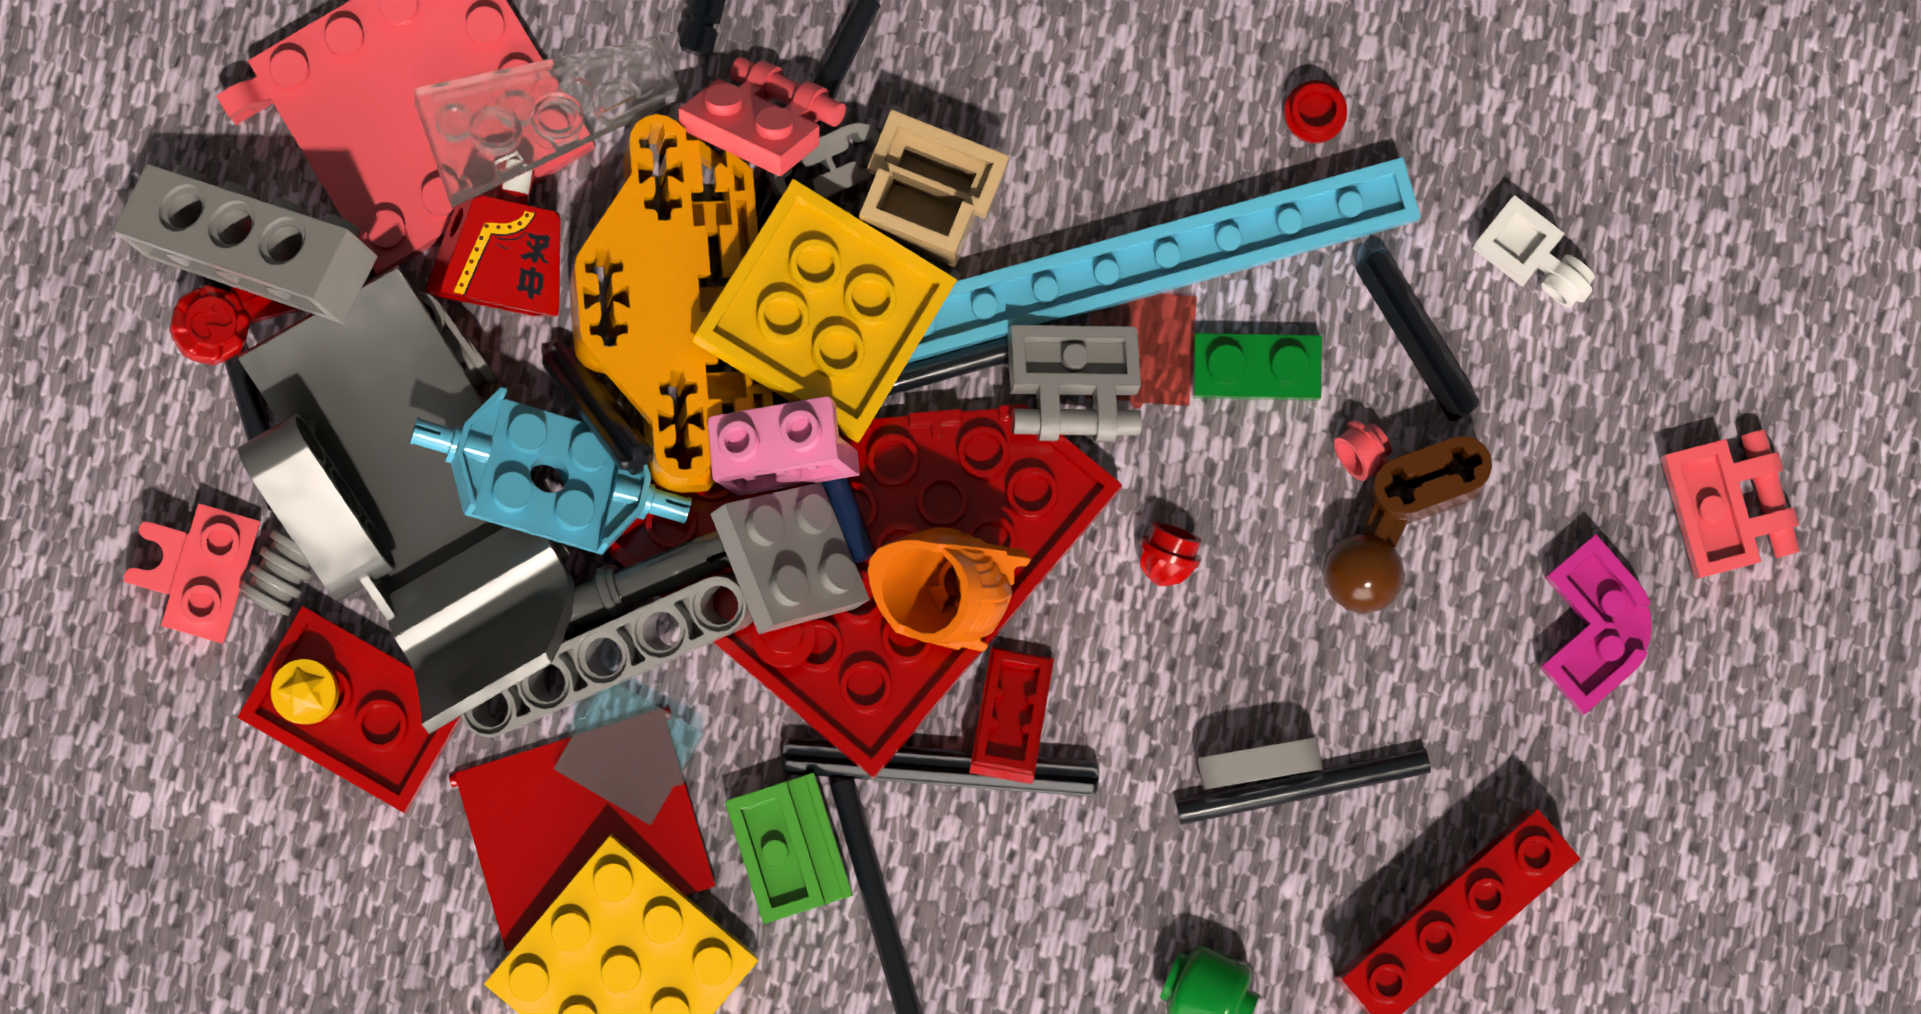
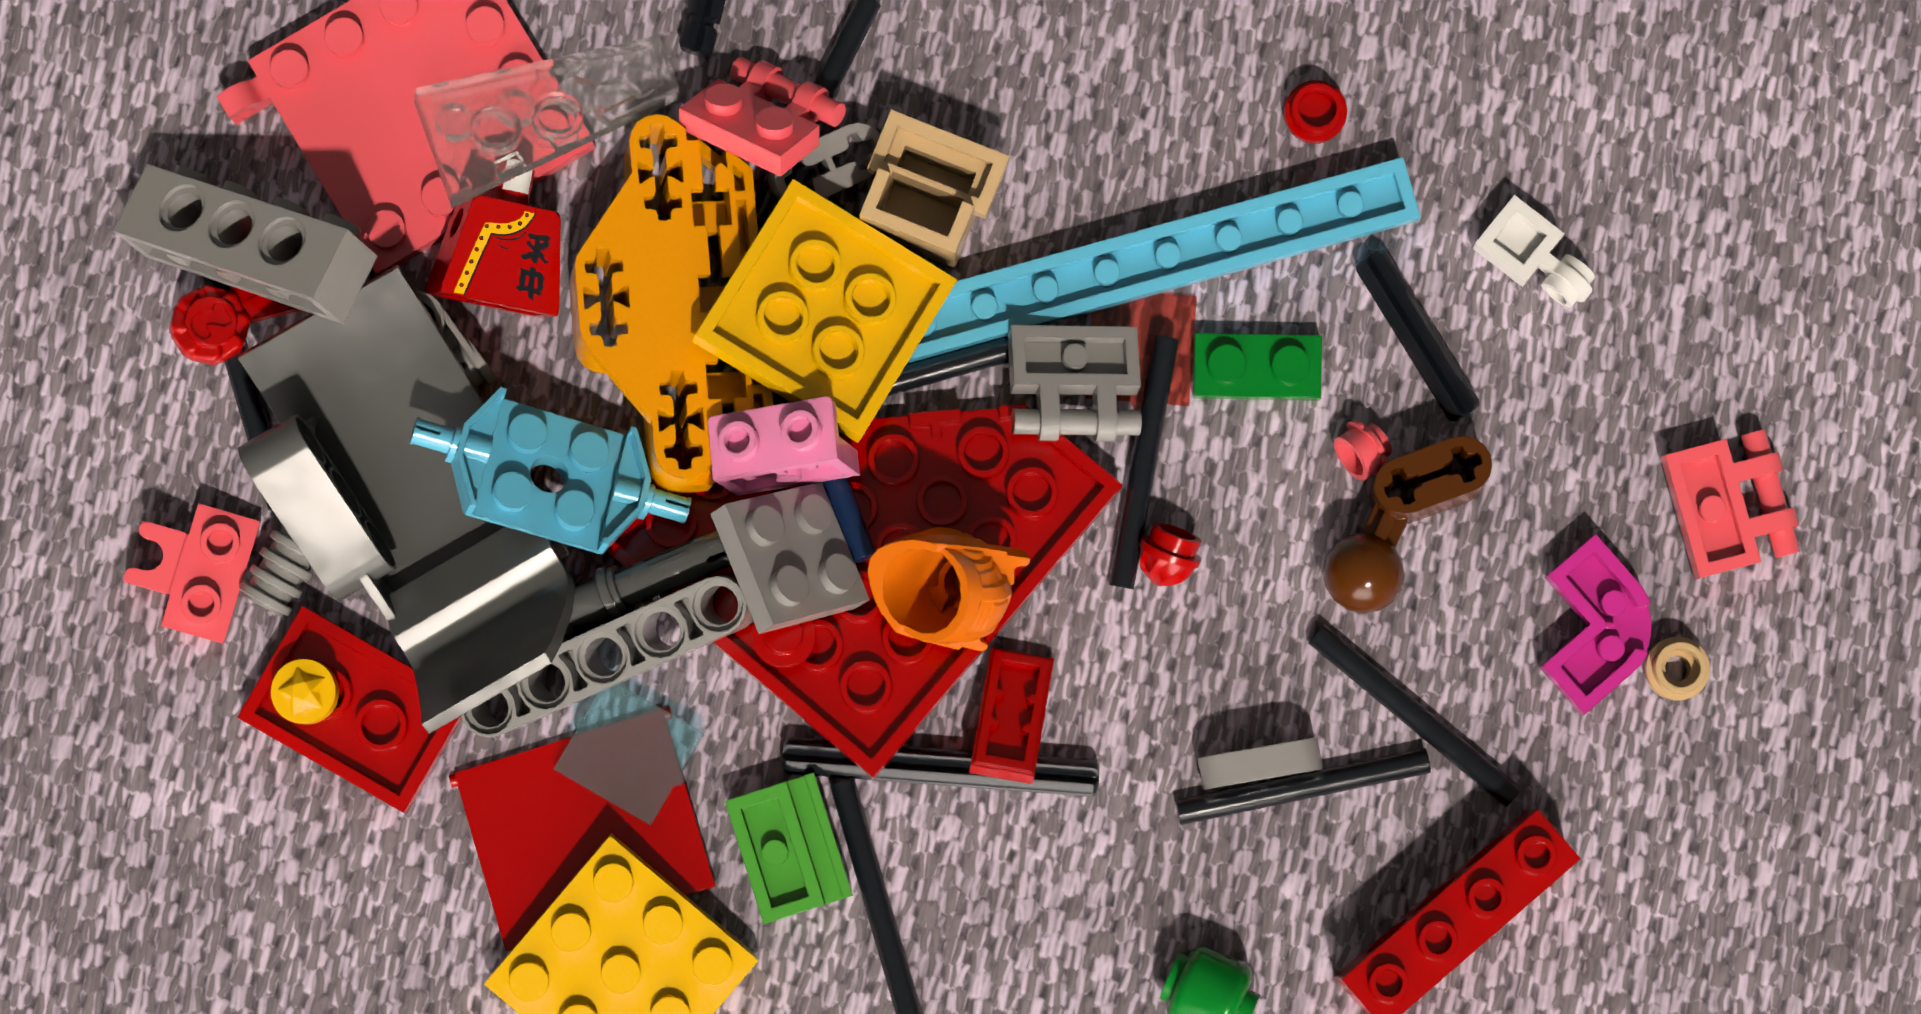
(598, 409): black axle -> none
(1144, 462): none -> black bar
(1415, 715): none -> black piece
(1697, 668): none -> tan plate

